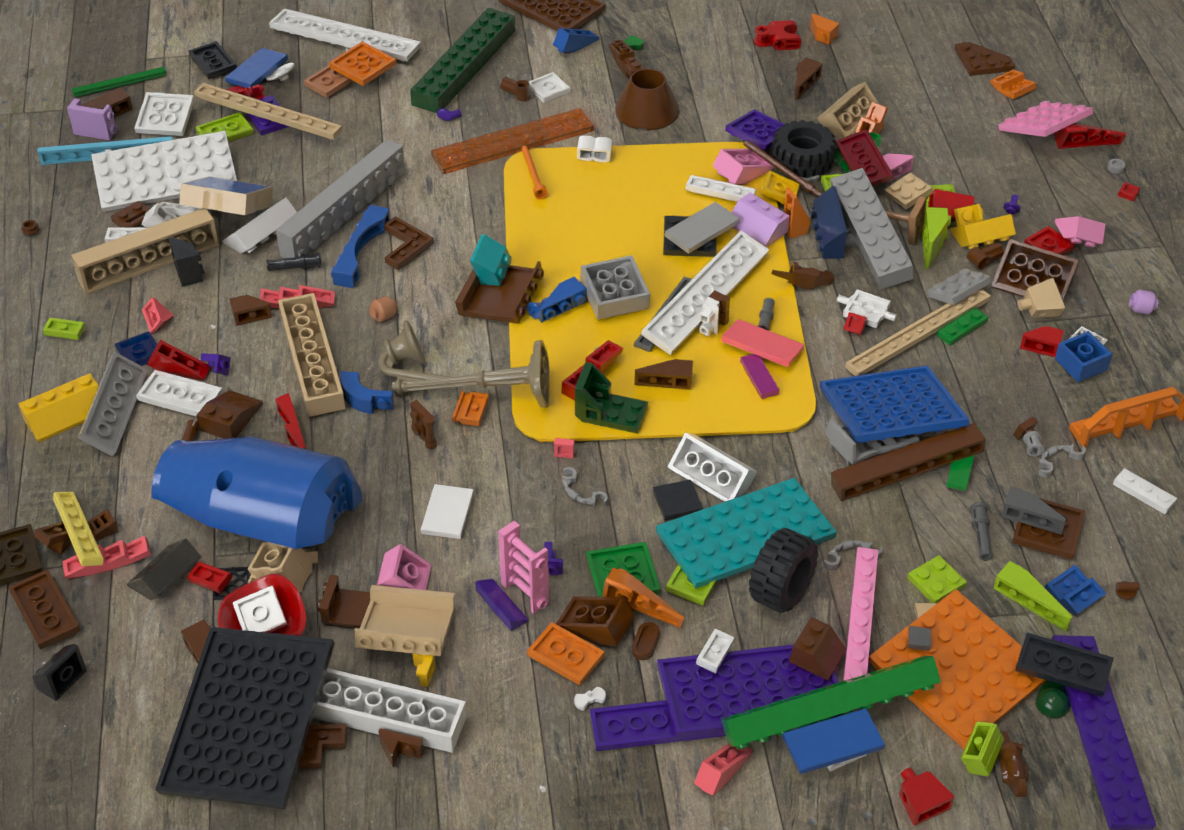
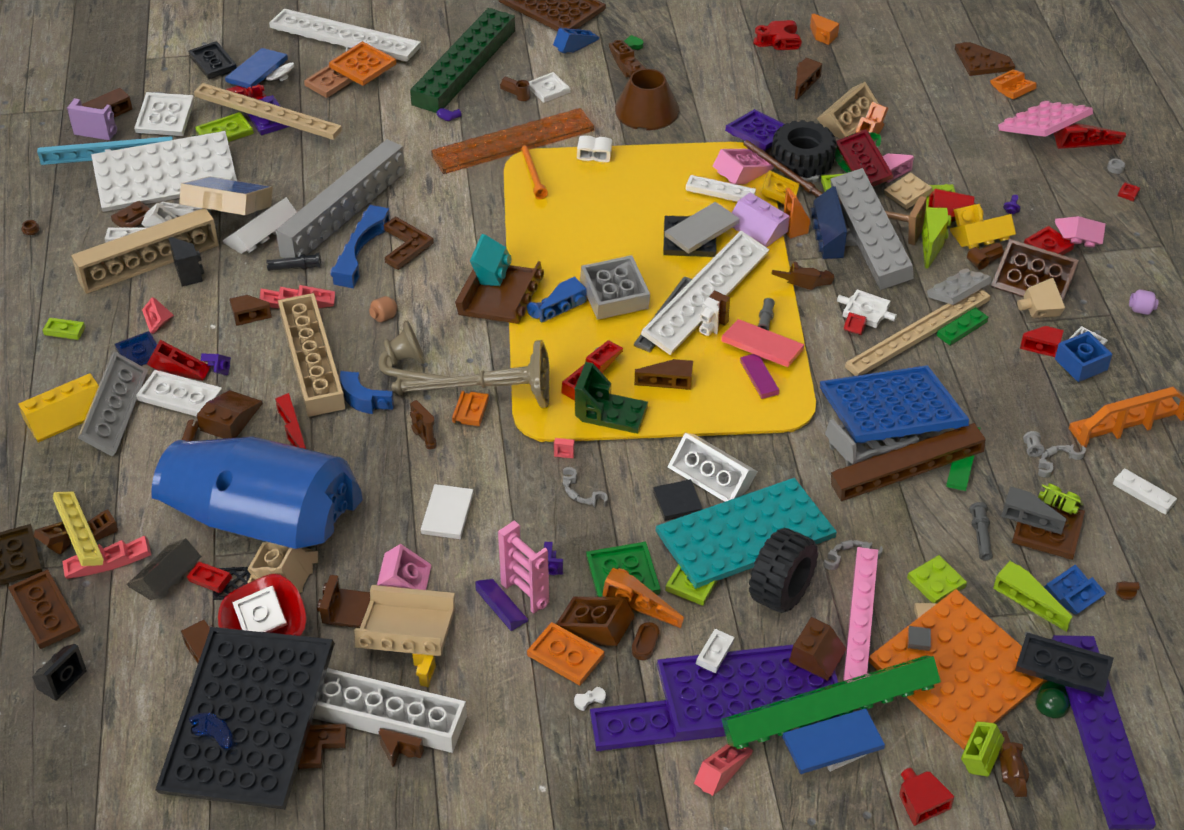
(118, 82): green axle -> none
(212, 726): none -> clear blue piece
(1025, 427): reddish brown plate -> none
(1071, 498): none -> lime hinge

